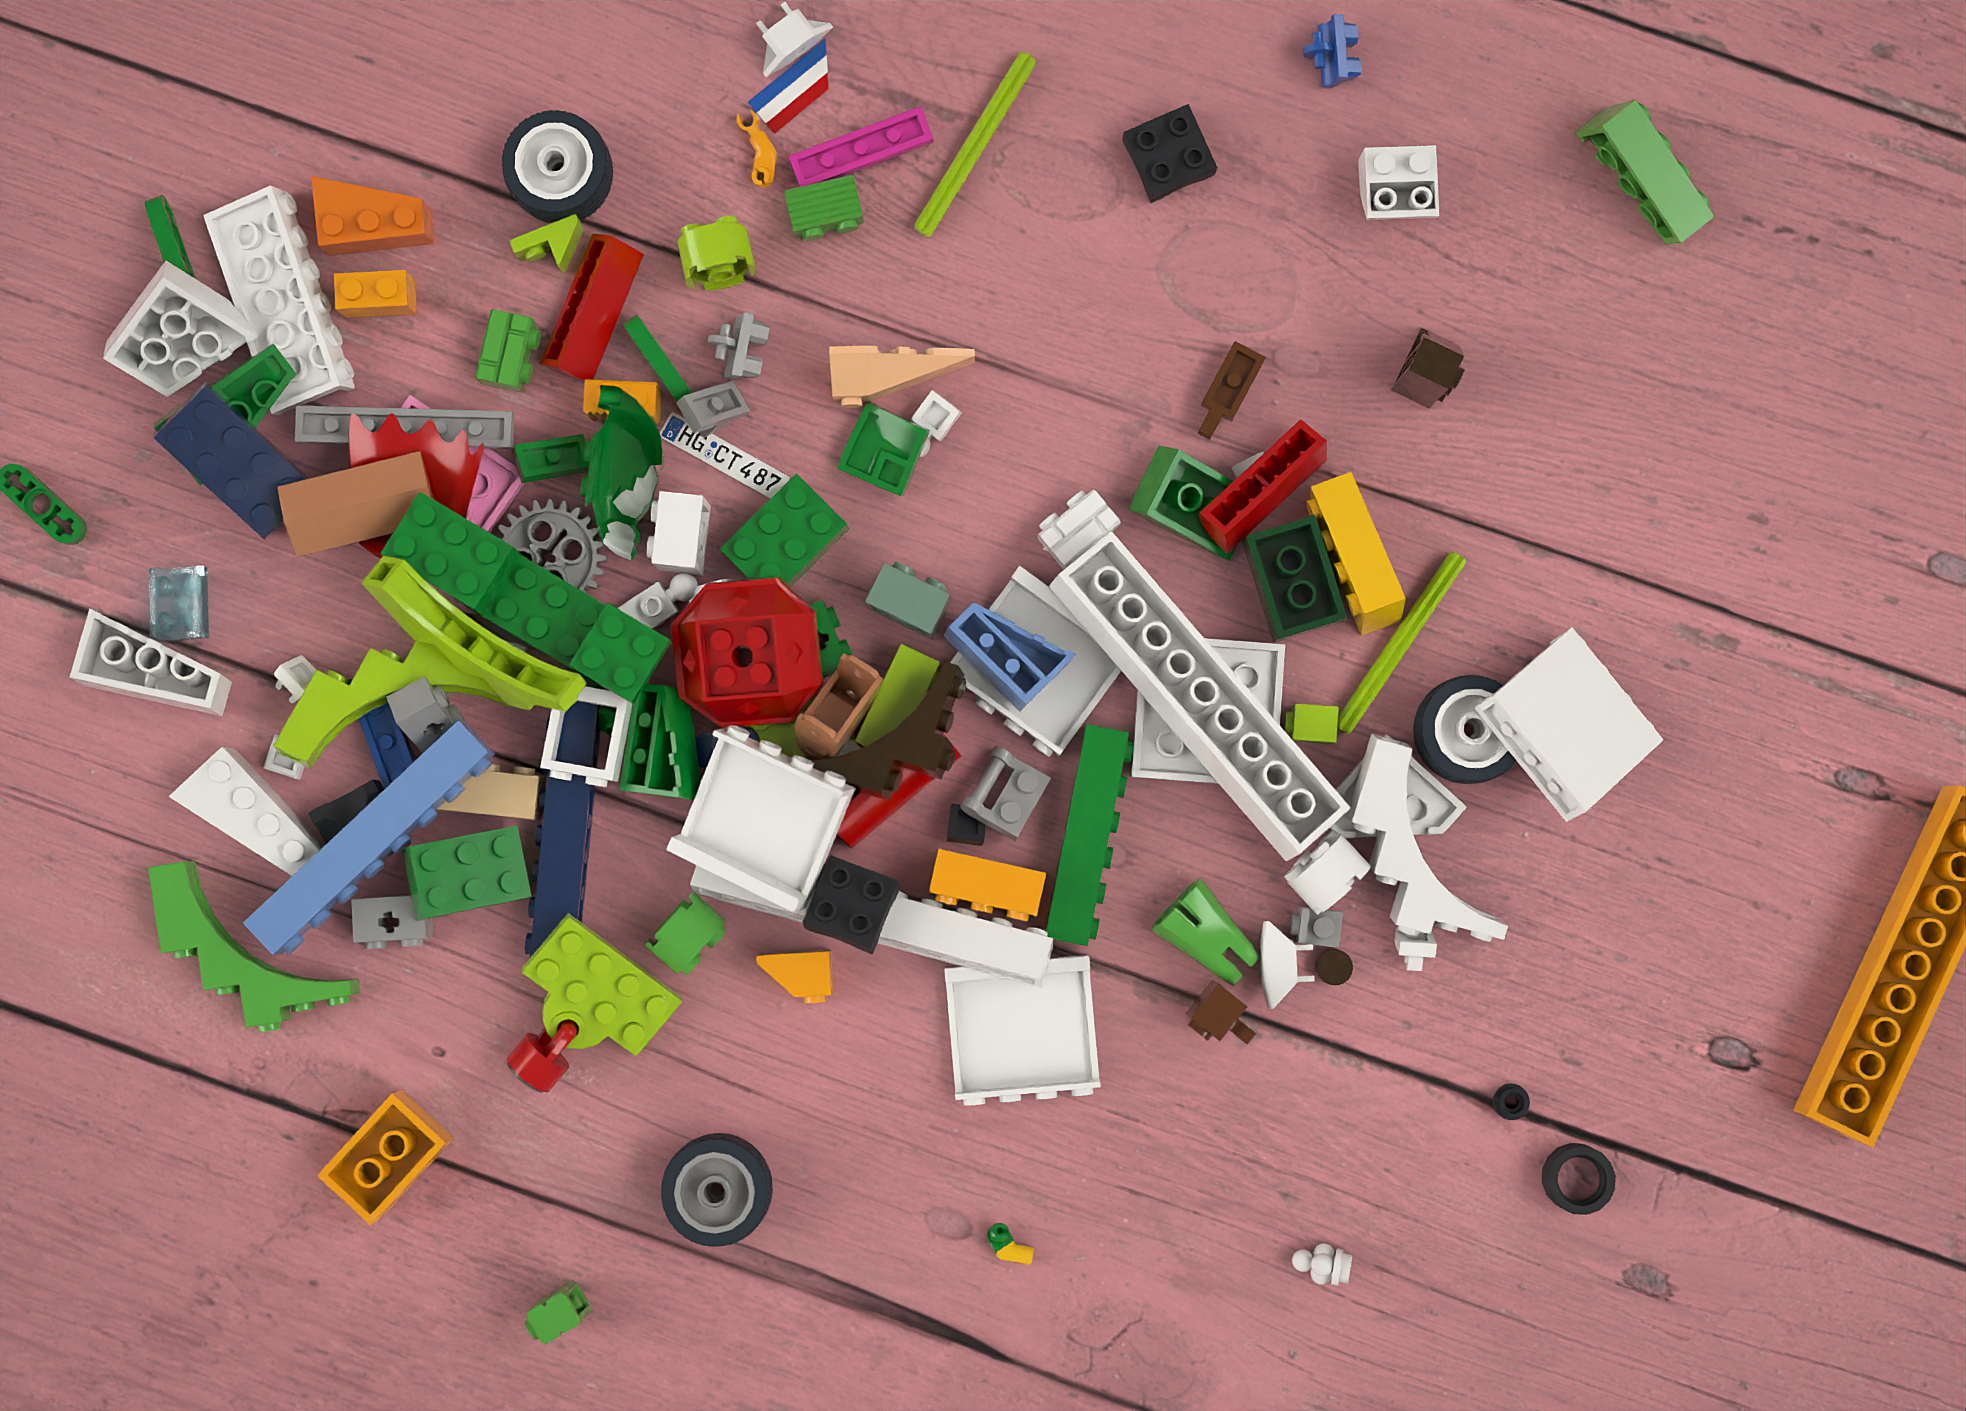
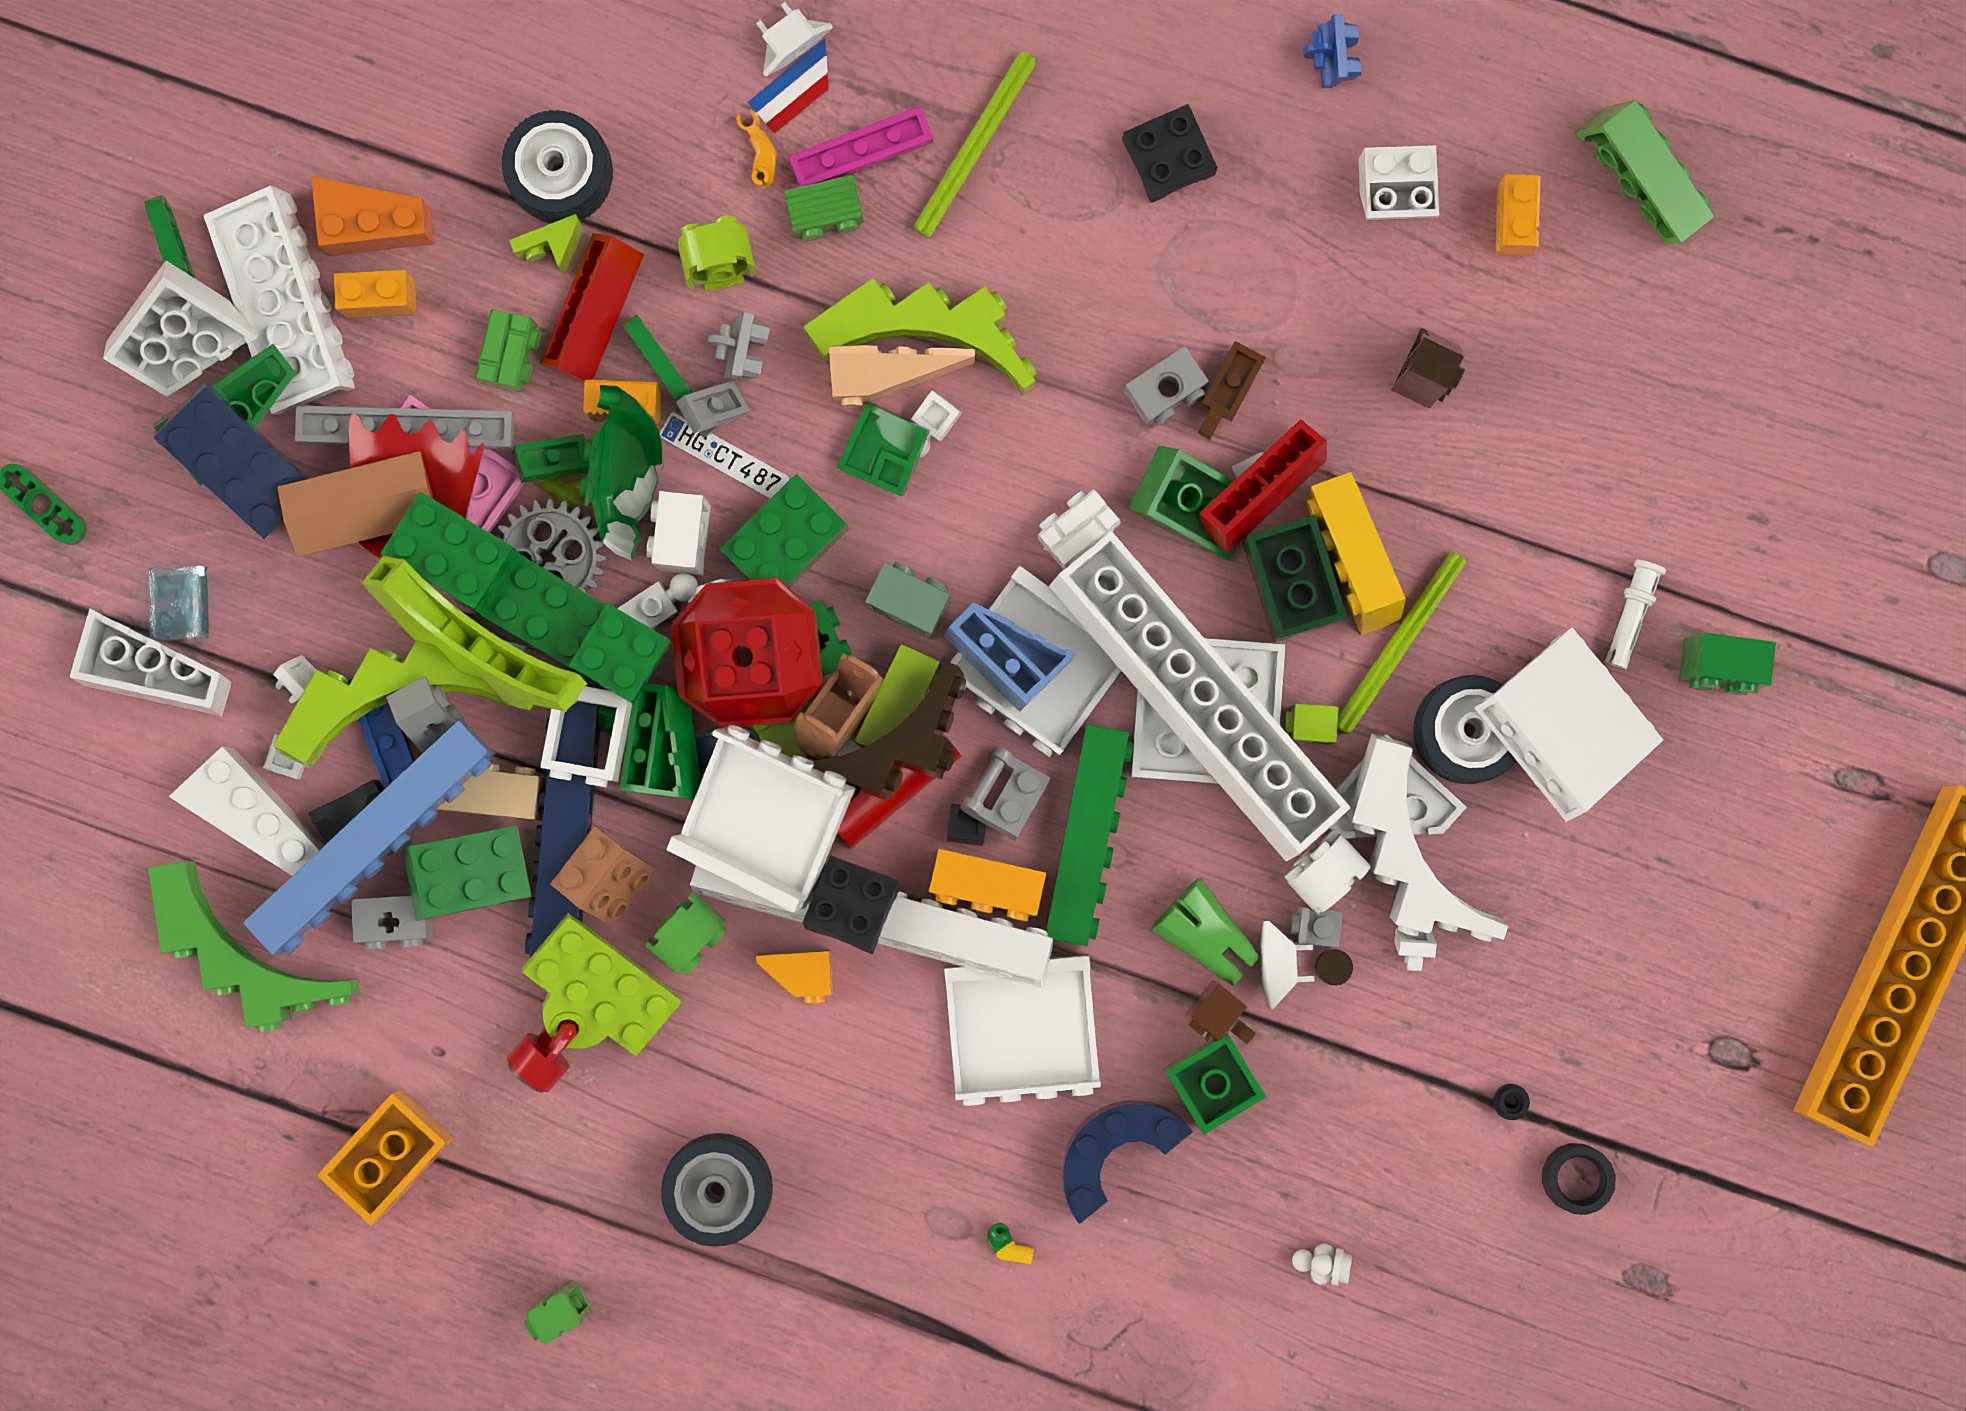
(563, 492): none -> clear neon green arm
(602, 877): none -> nougat bracket
(972, 324): none -> lime arch
(1101, 1134): none -> dark blue brick
(1178, 369): none -> light grey brick
(1214, 1083): none -> green brick
(1517, 215): none -> light orange brick
(1638, 599): none -> white pin
(1727, 662): none -> green brick

